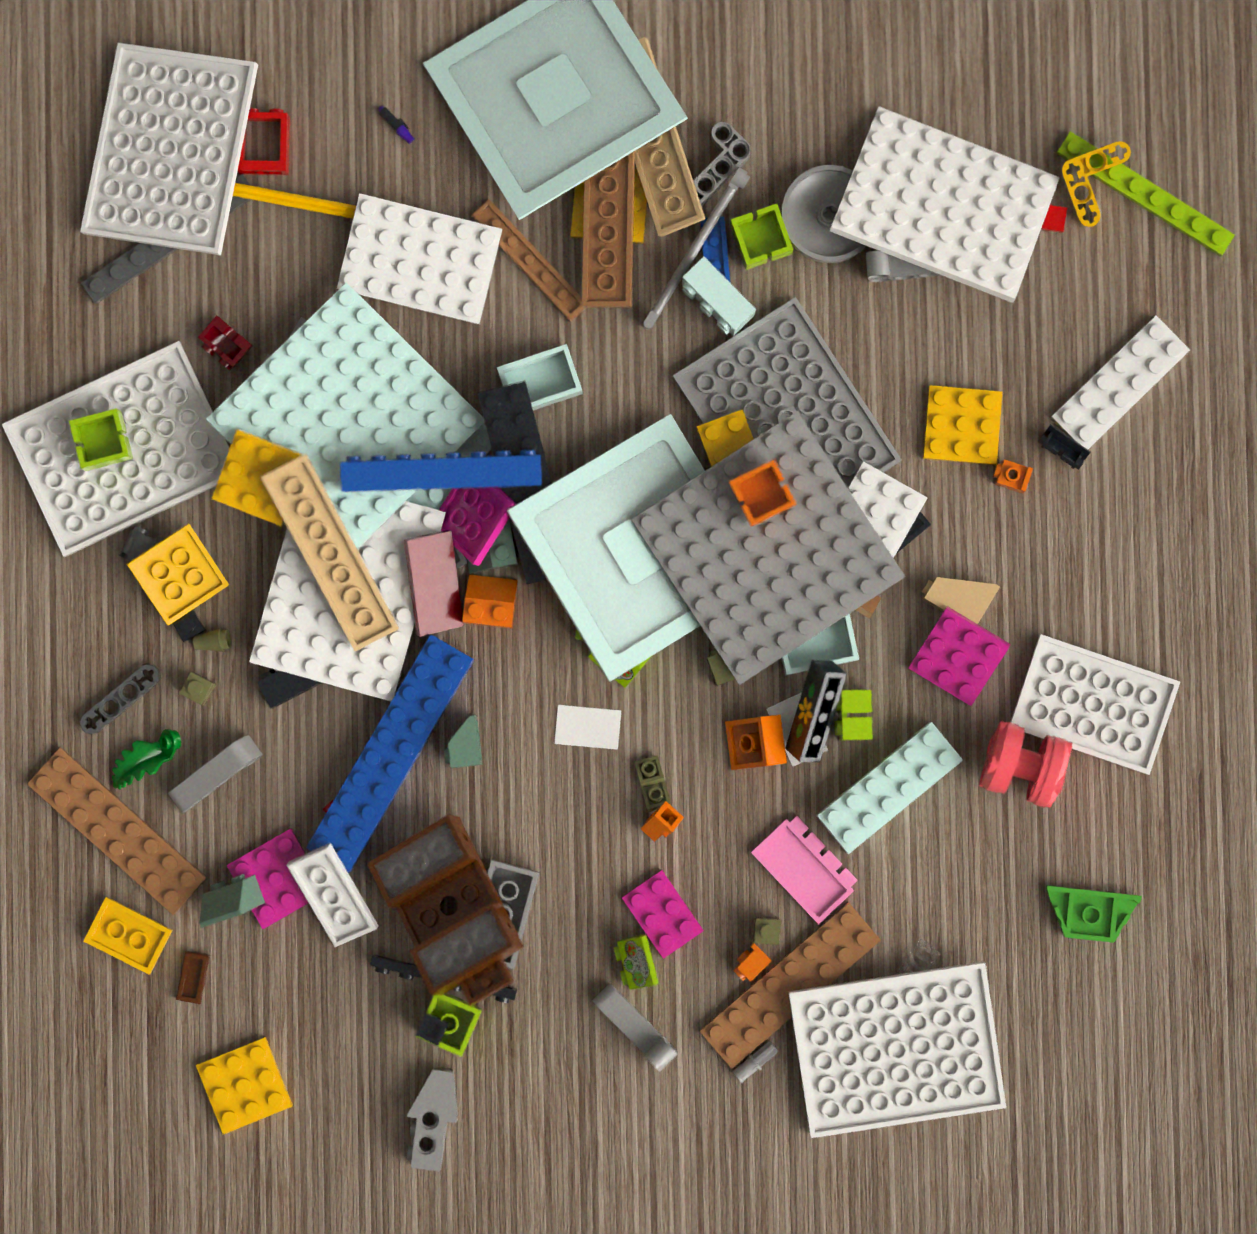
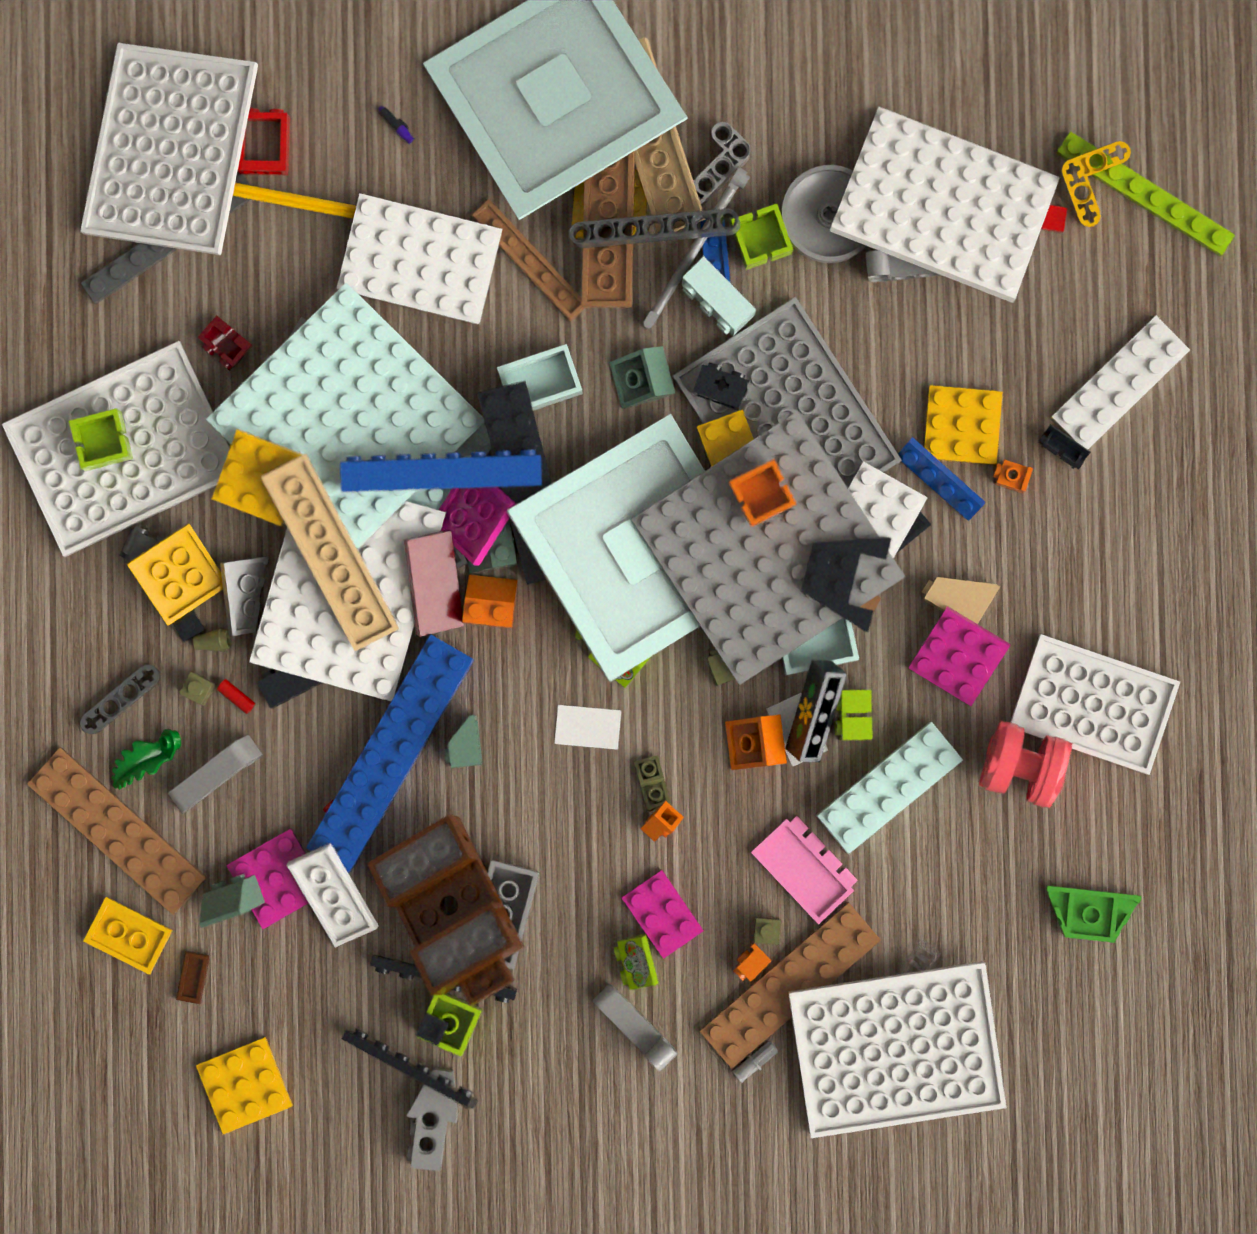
(236, 696): none -> red axle
(242, 591): none -> light grey wing
(420, 1072): none -> black plate
(642, 377): none -> sand green slope
(644, 222): none -> dark grey beam
(728, 397): none -> black brick
(833, 573): none -> black wing
(940, 479): none -> blue plate

